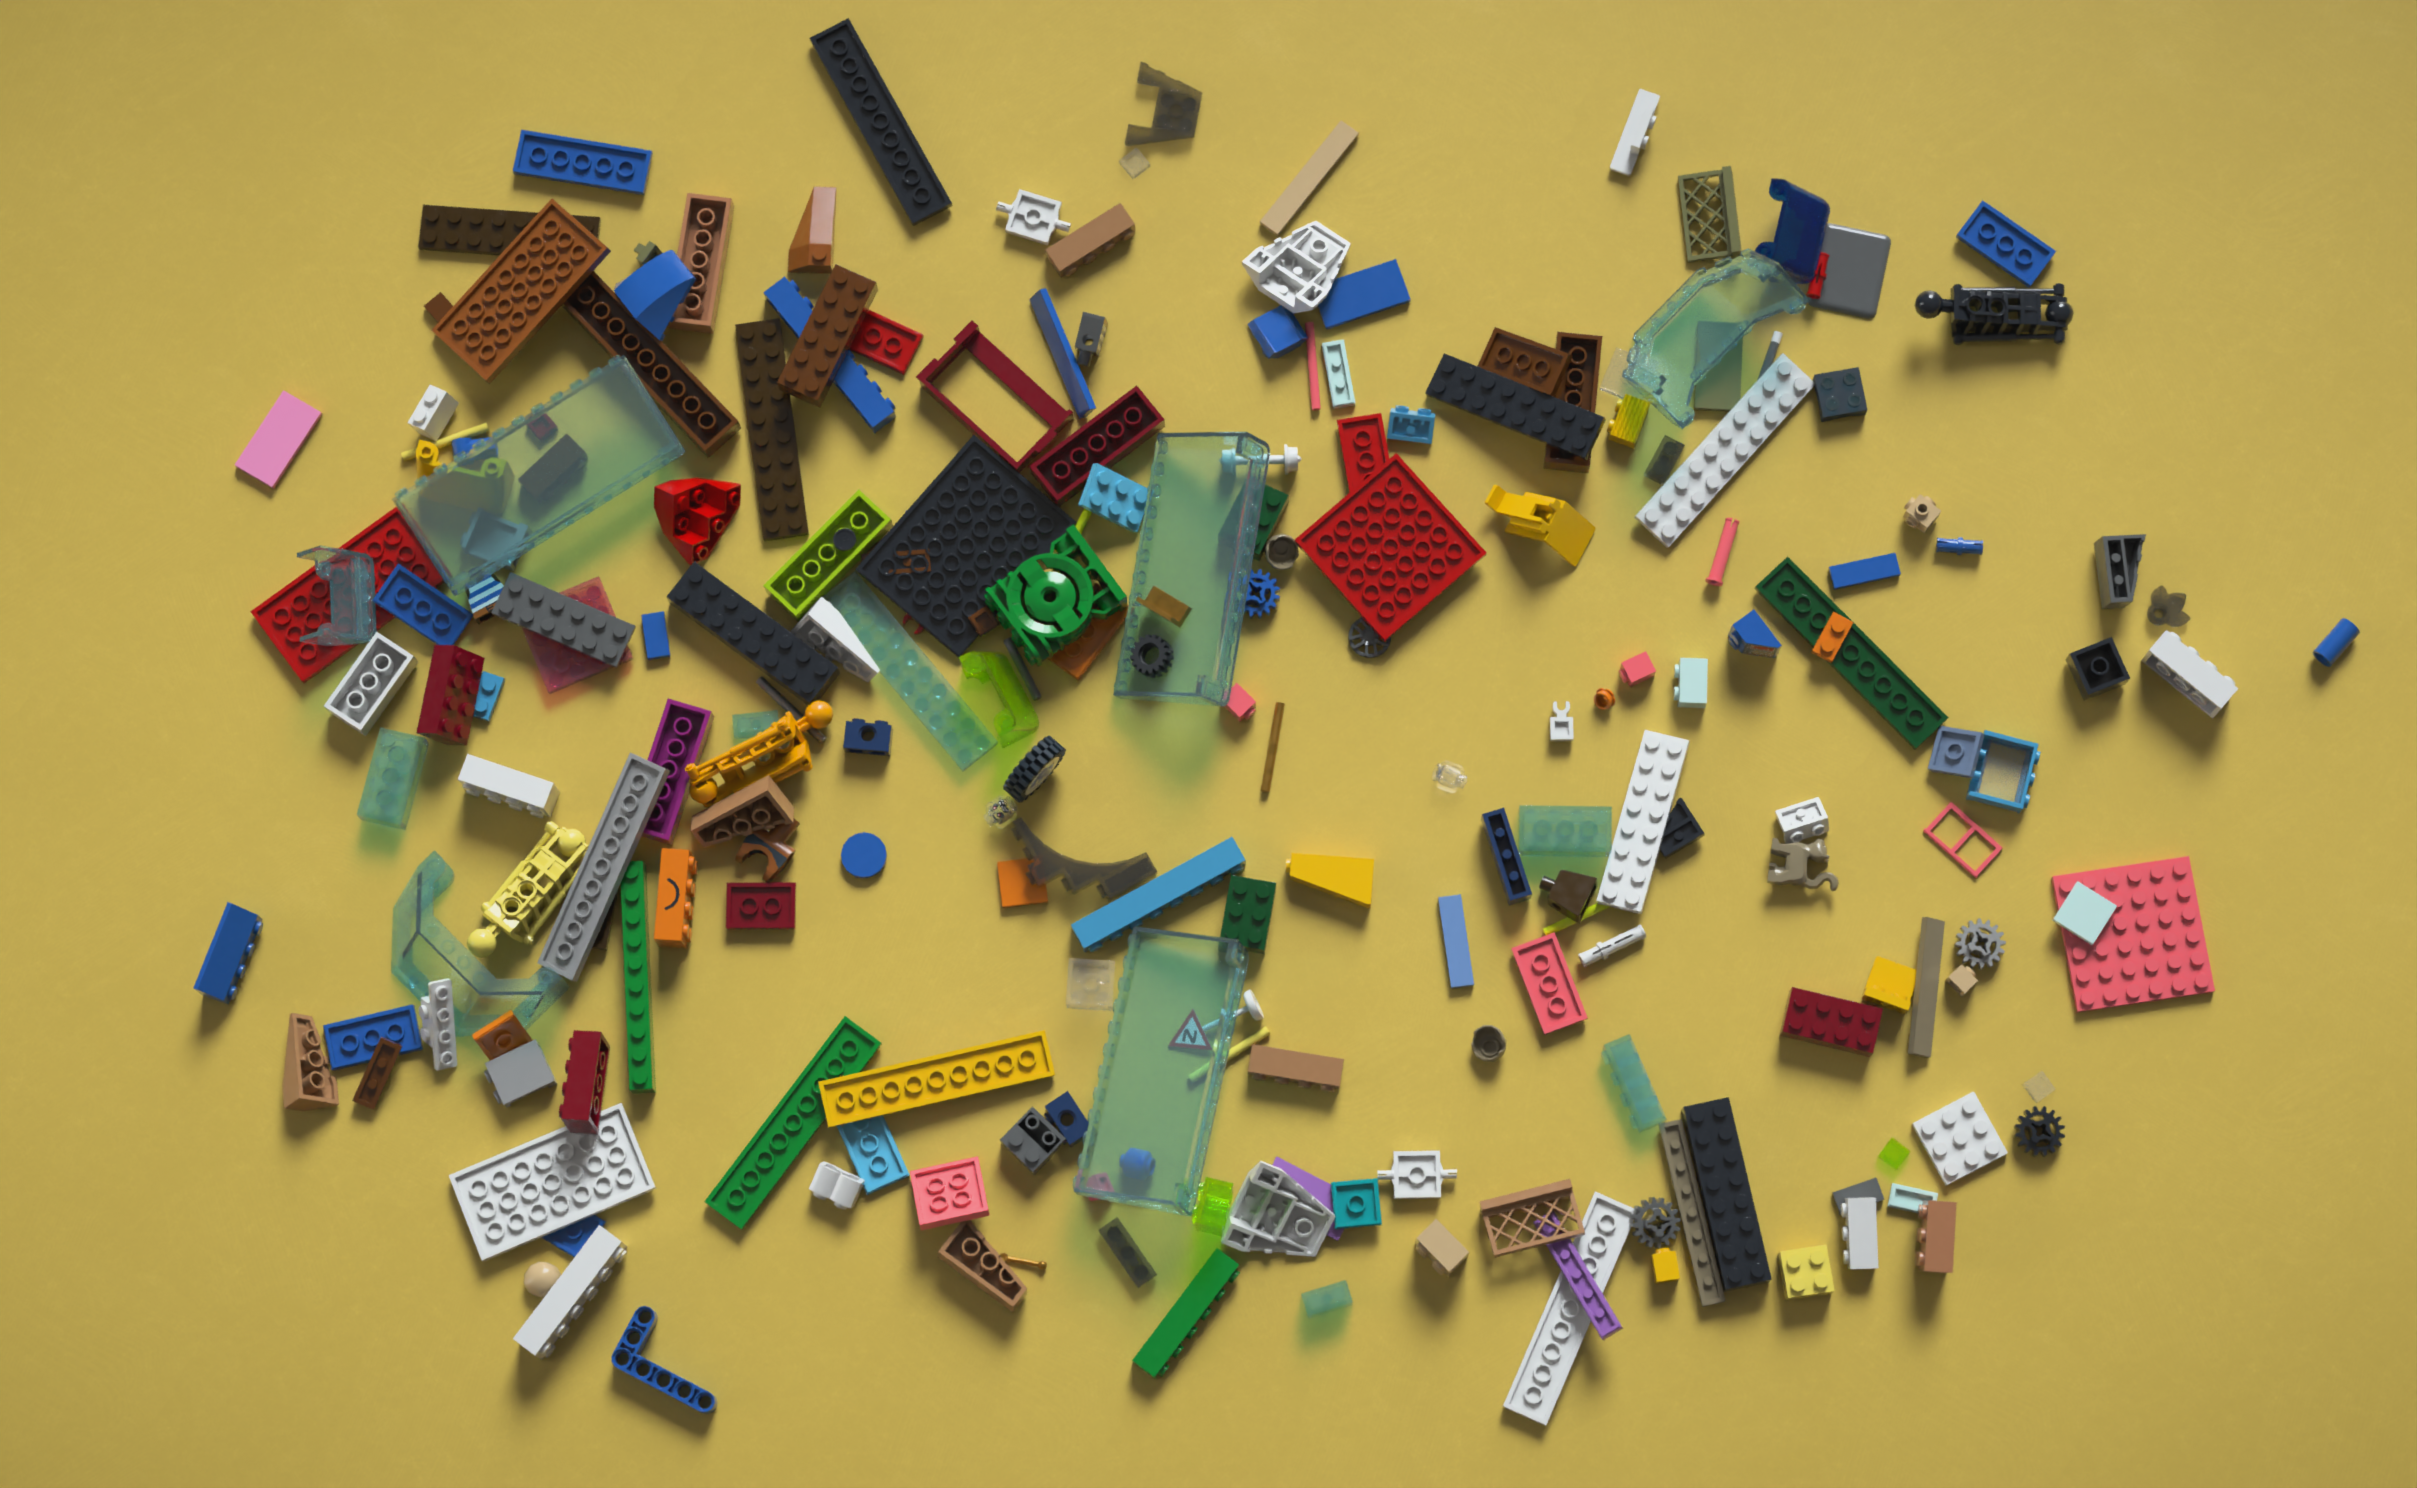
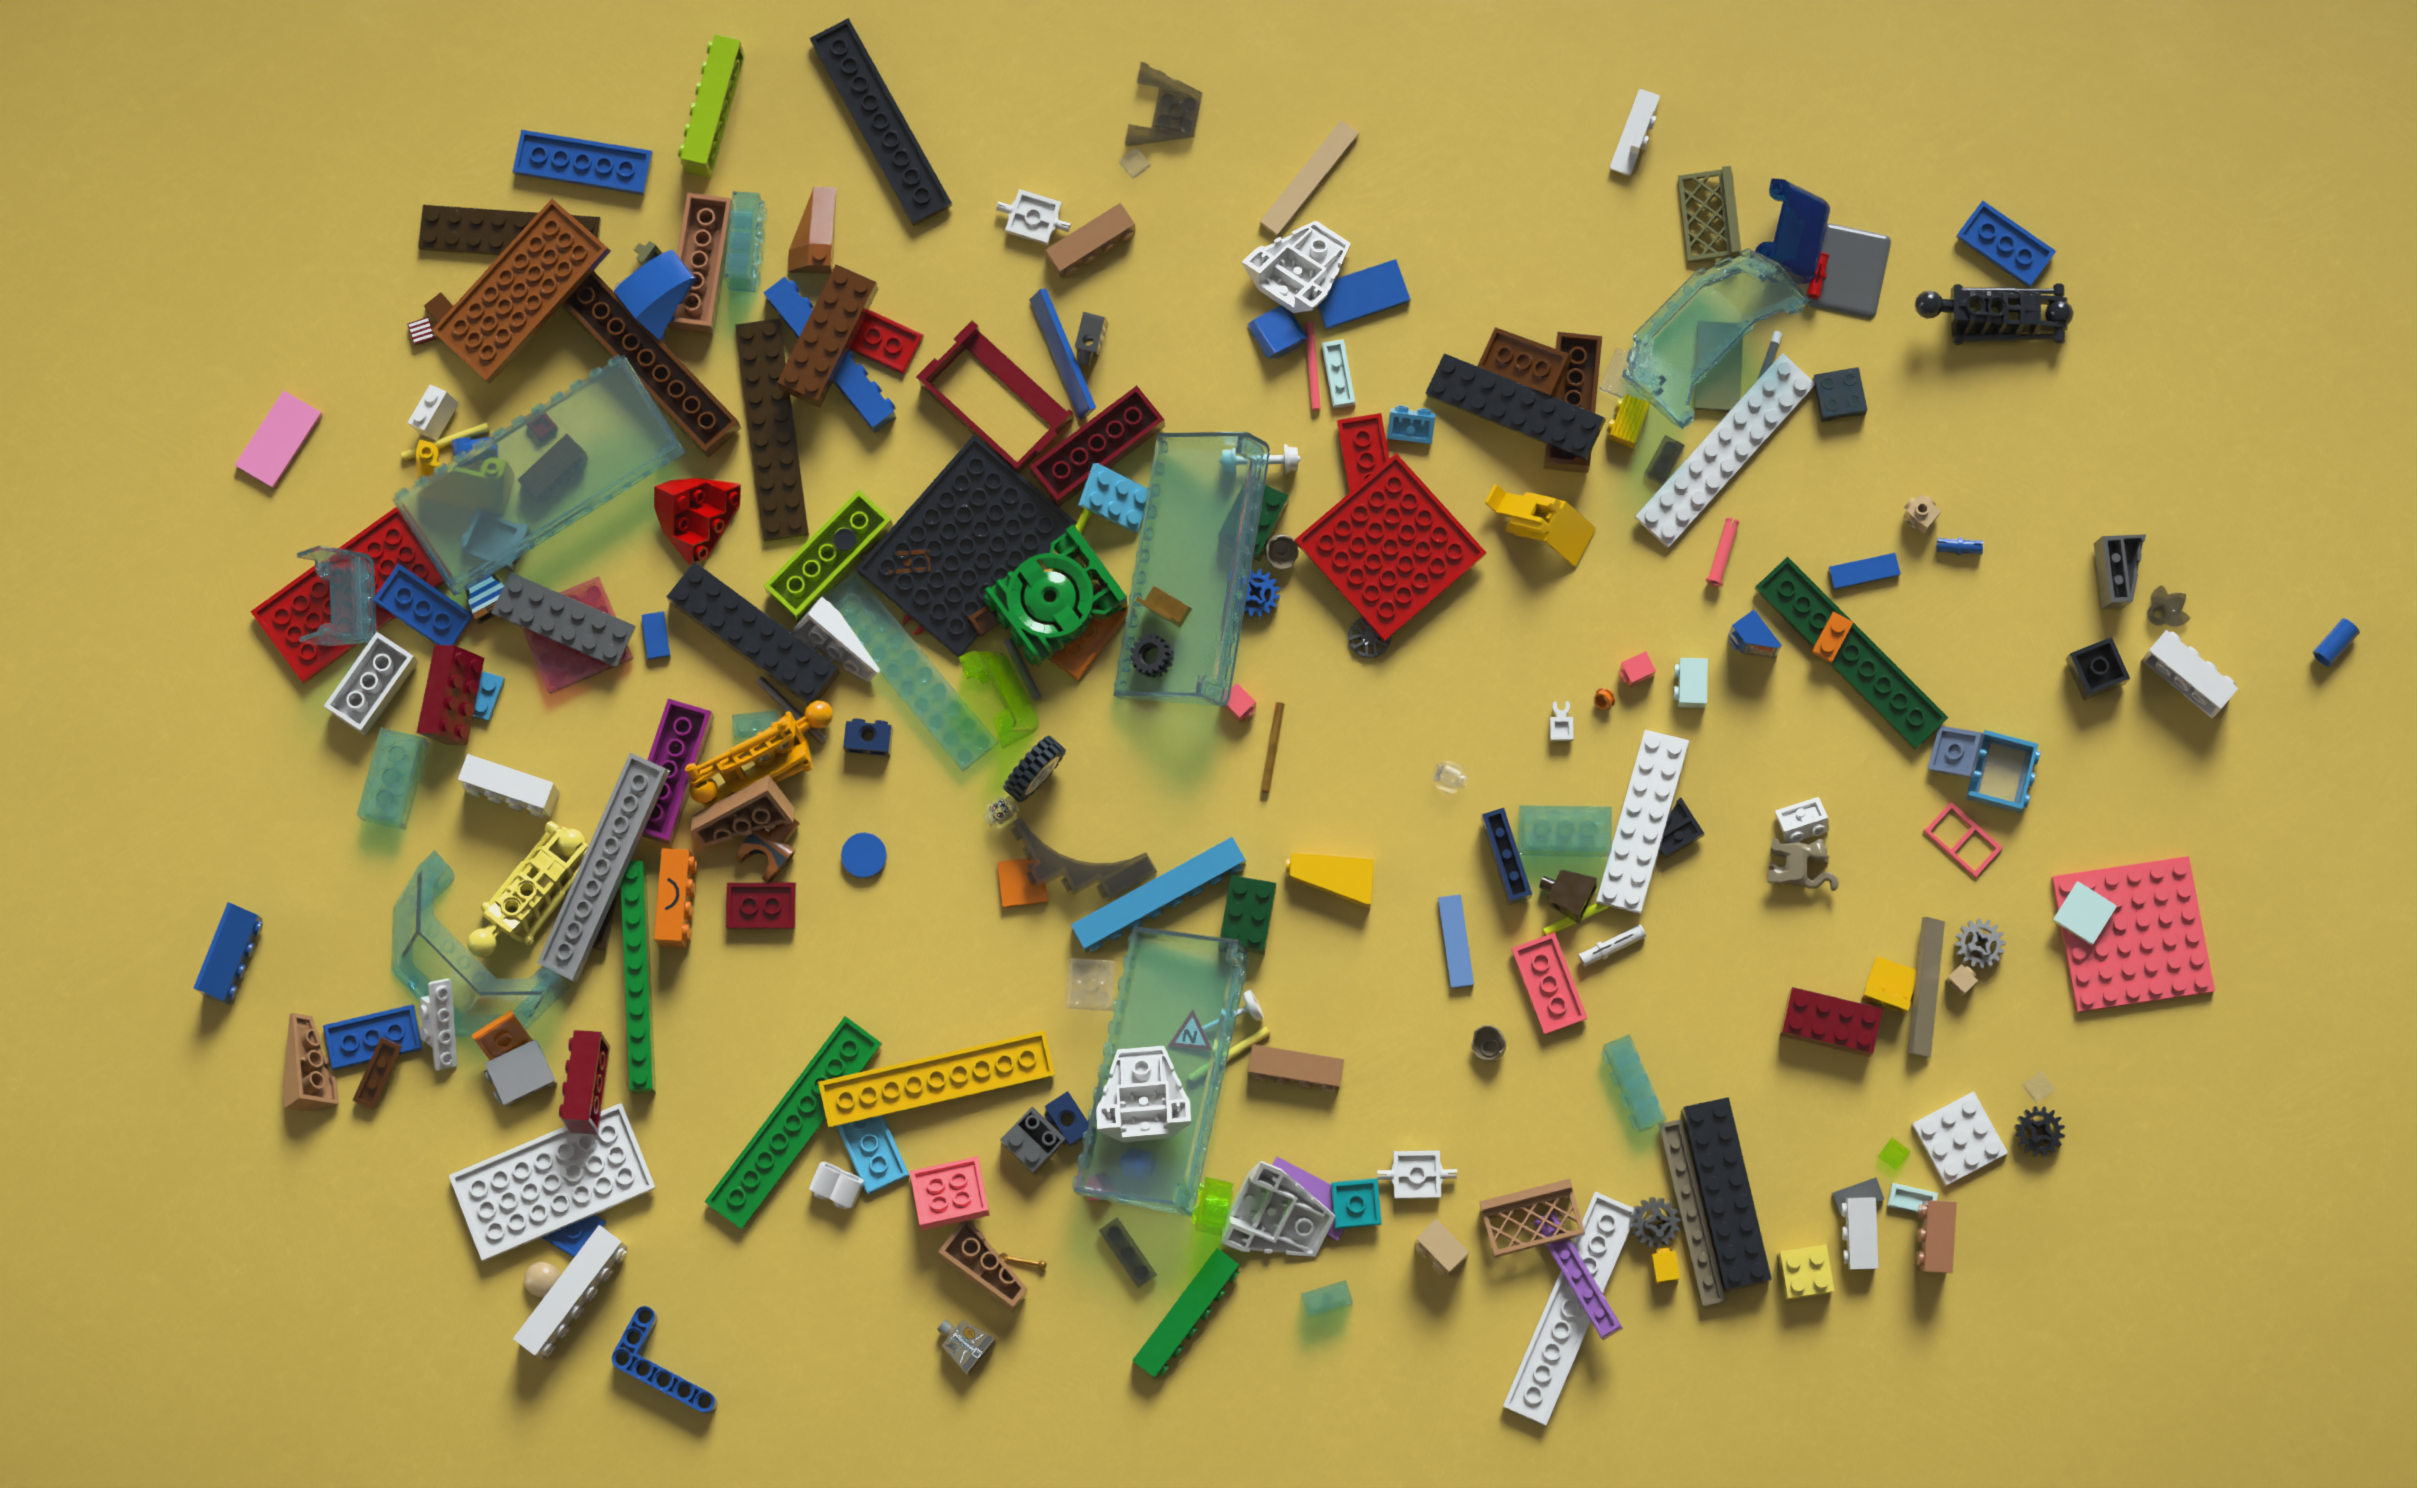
(421, 331): none -> dark red tile
(711, 106): none -> lime brick
(745, 241): none -> clear light blue brick
(965, 1344): none -> torso
(1143, 1097): none -> white wedge

